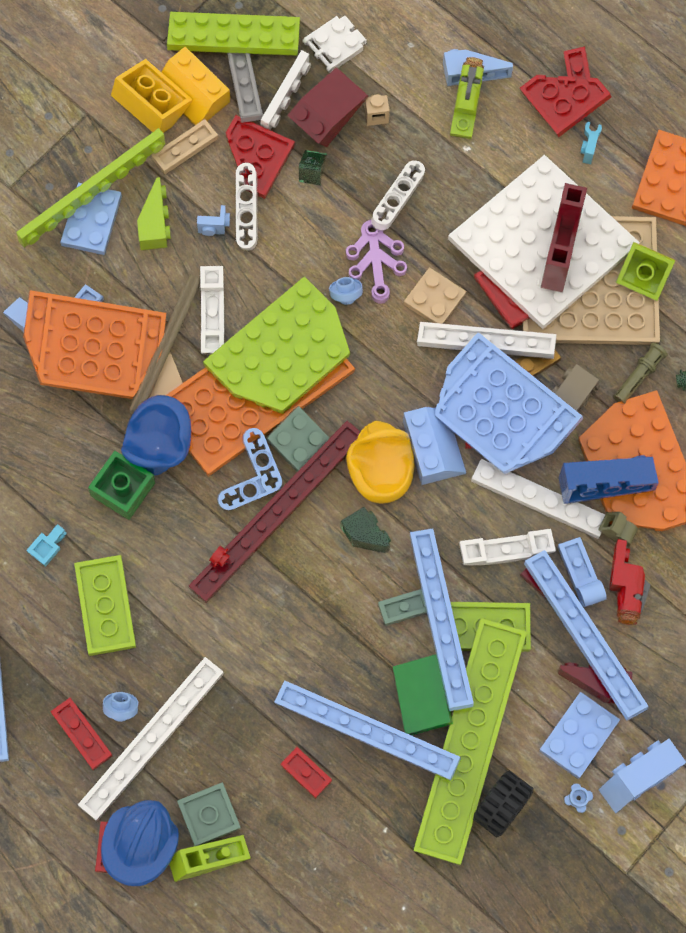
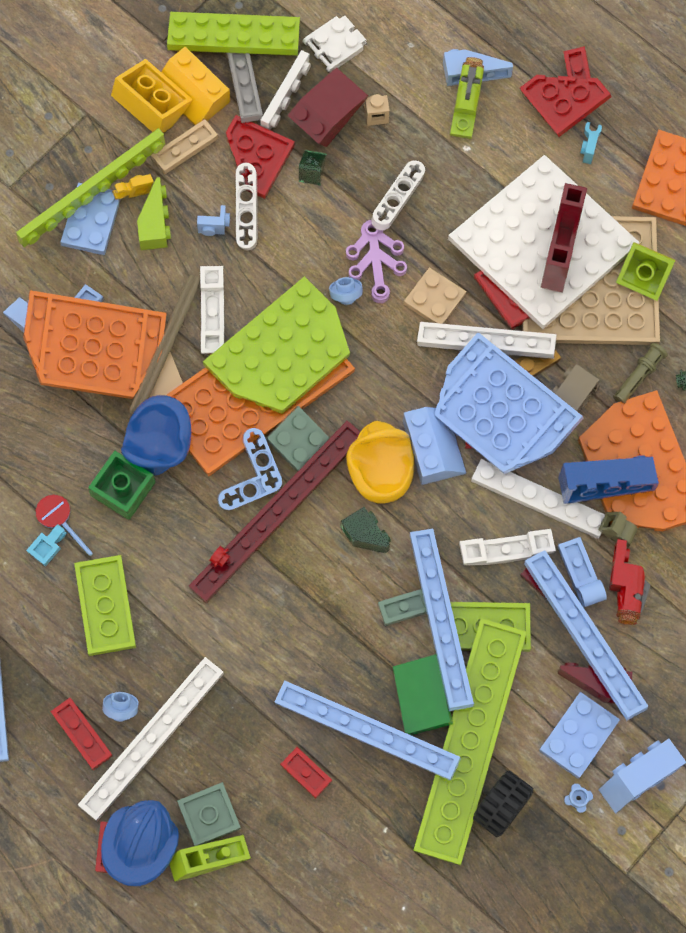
(56, 510): none -> red piece
(135, 187): none -> yellow plate

